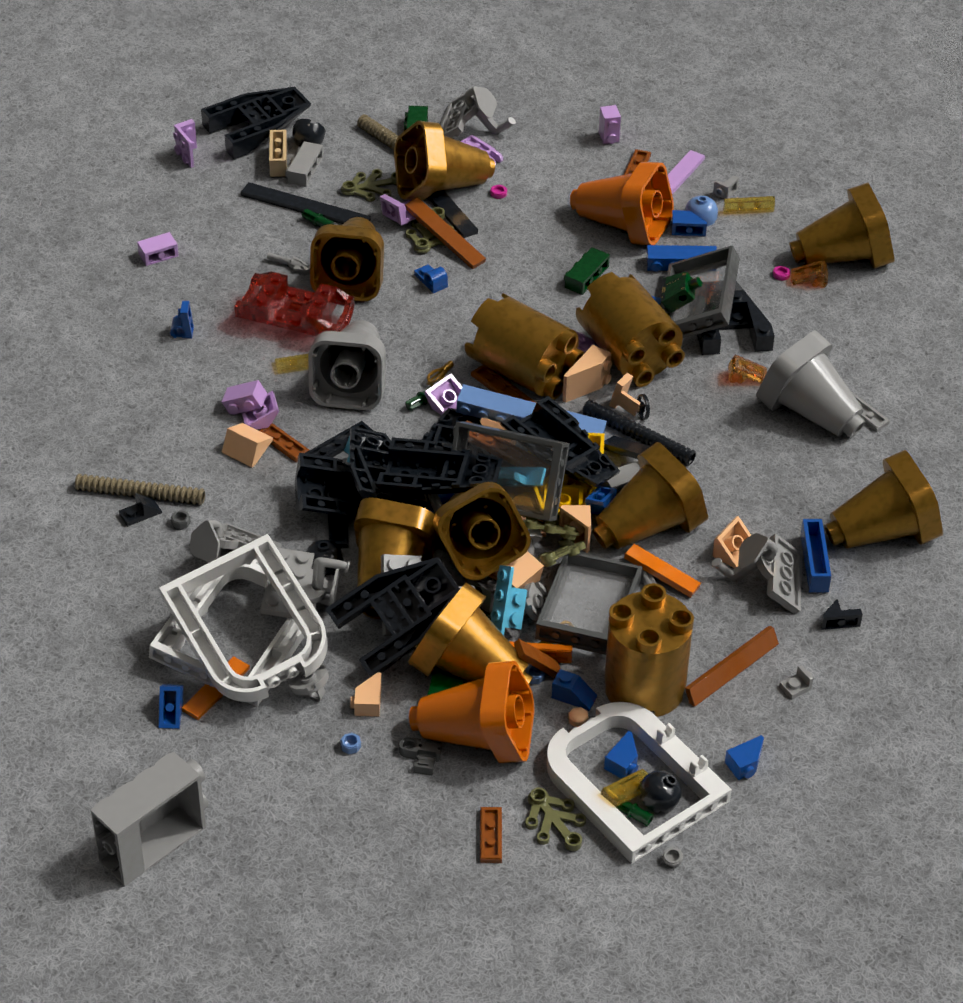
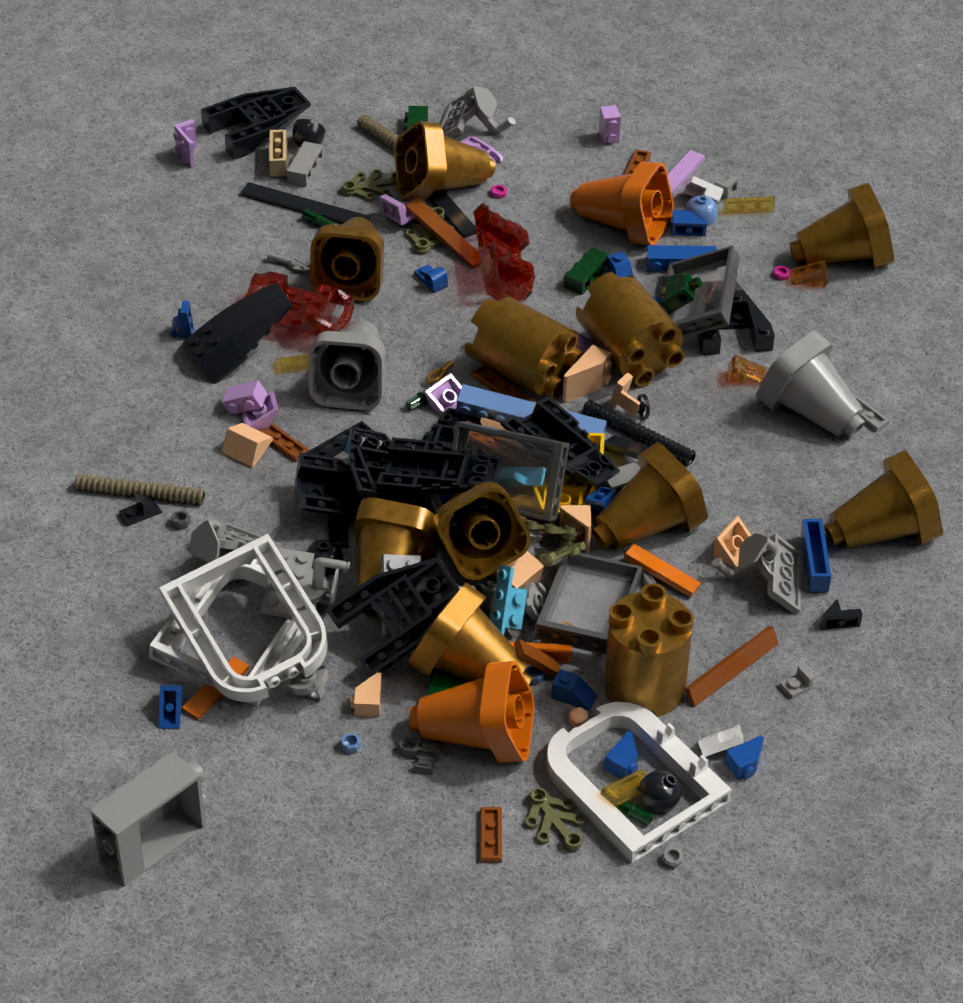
(157, 249): lavender brick -> none
(232, 333): none -> black wedge
(500, 255): none -> clear red piece
(619, 265): none -> blue slope
(699, 187): none -> white slope
(721, 741): none -> white slope

